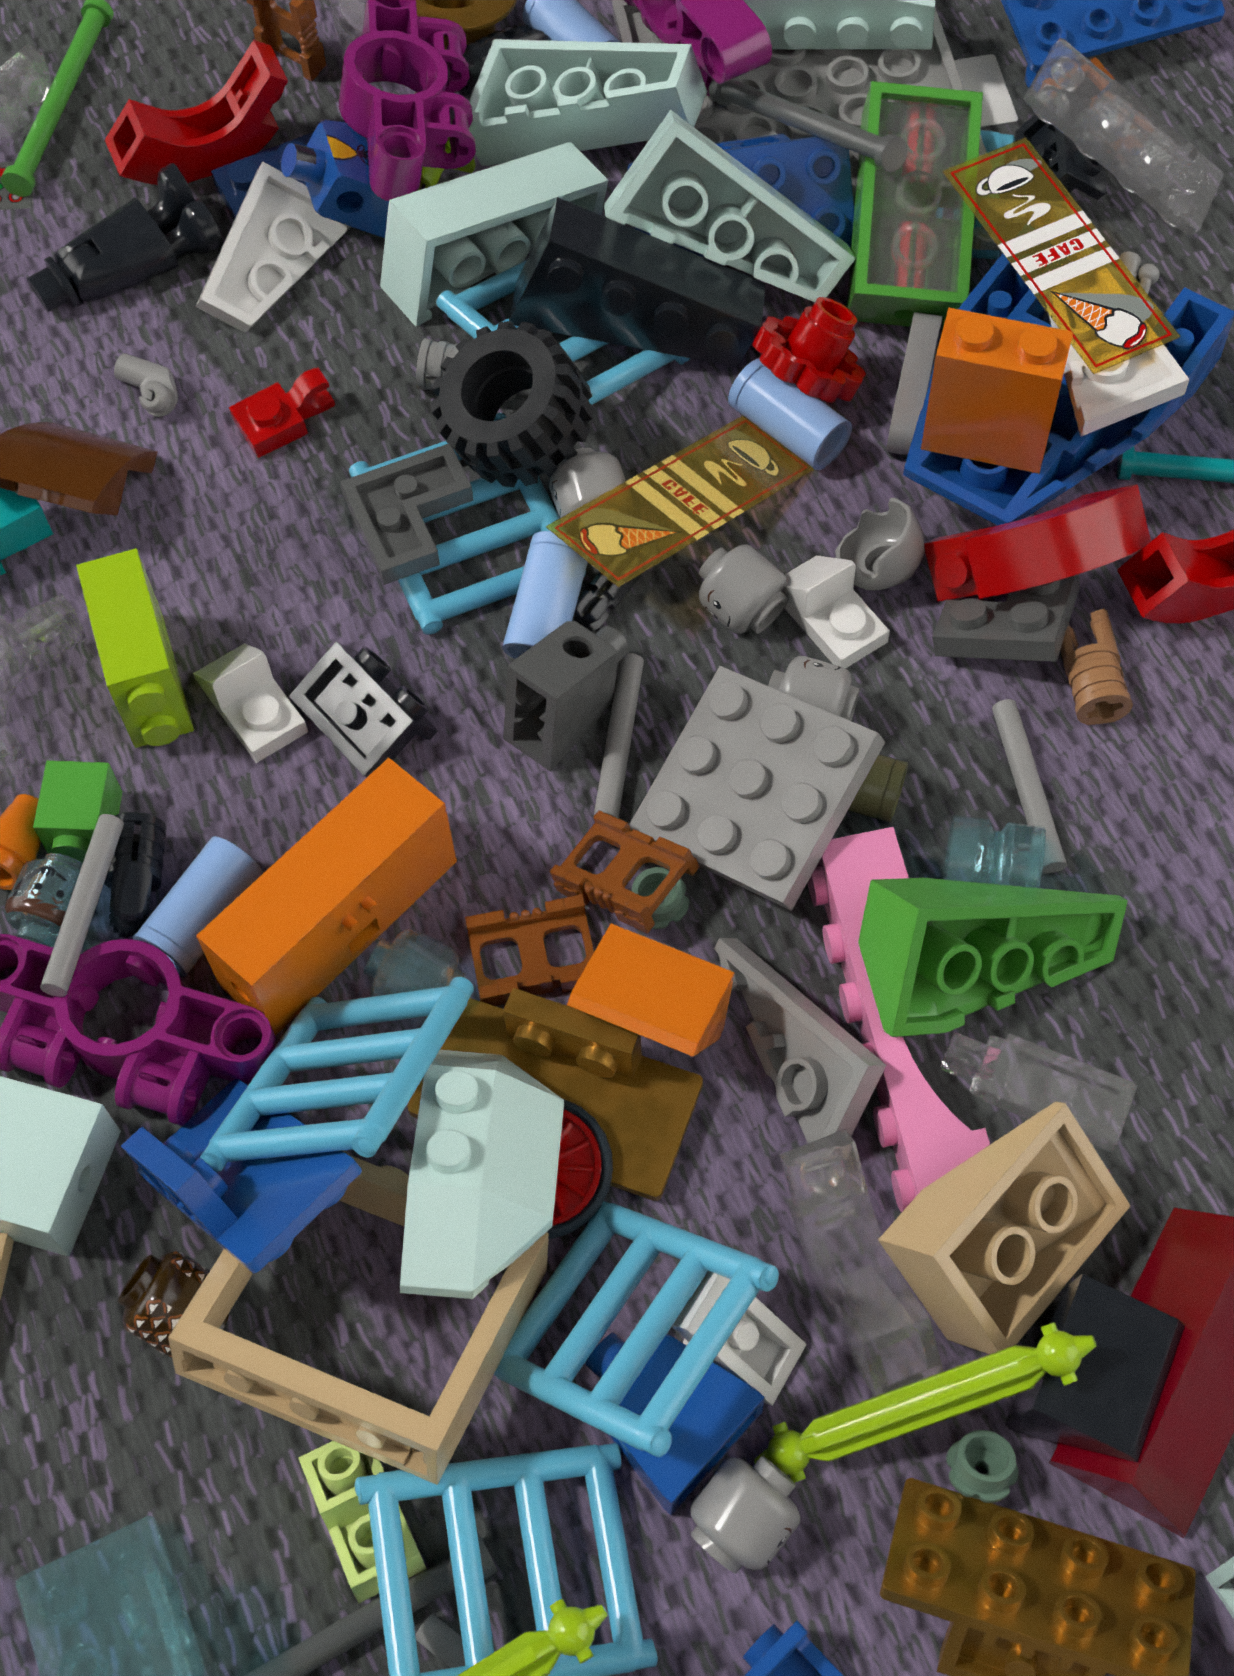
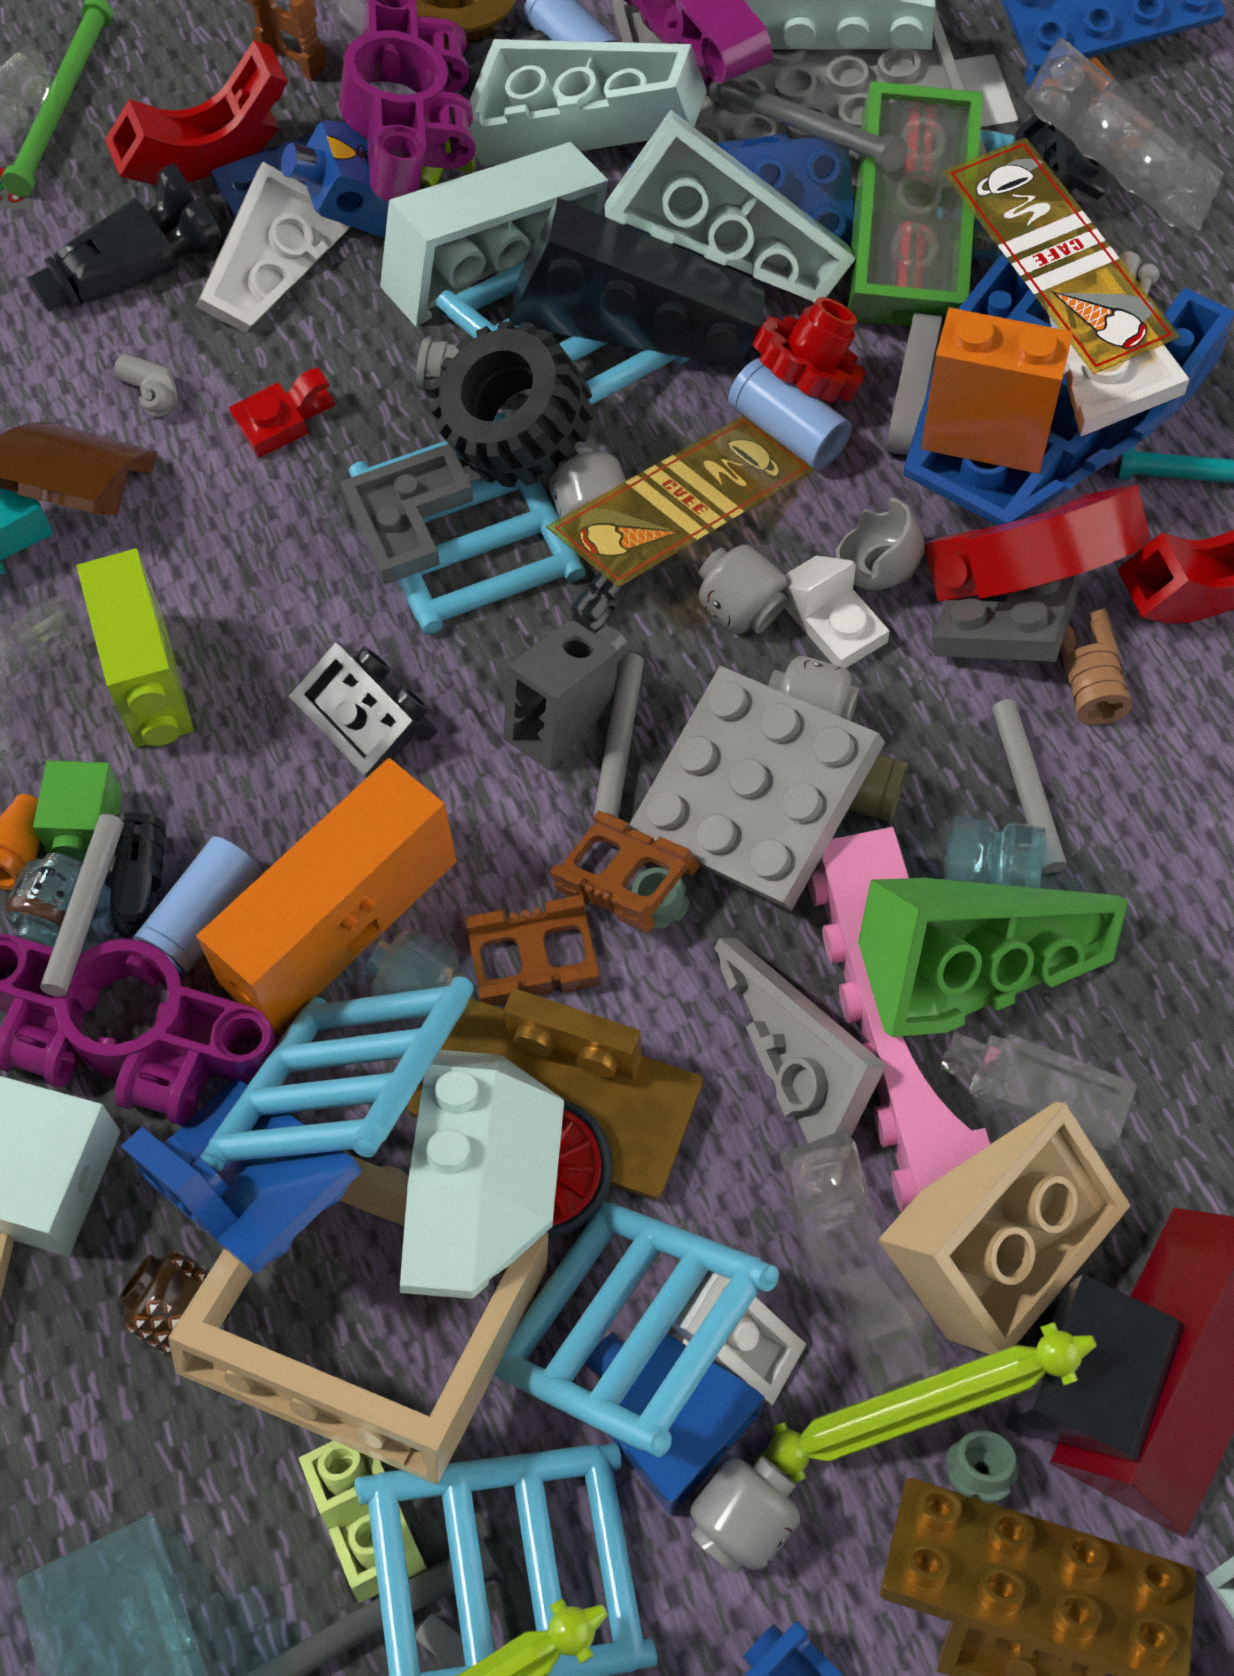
(251, 701): white slope -> none
(545, 592): light blue pin -> none
(654, 991): orange slope -> none

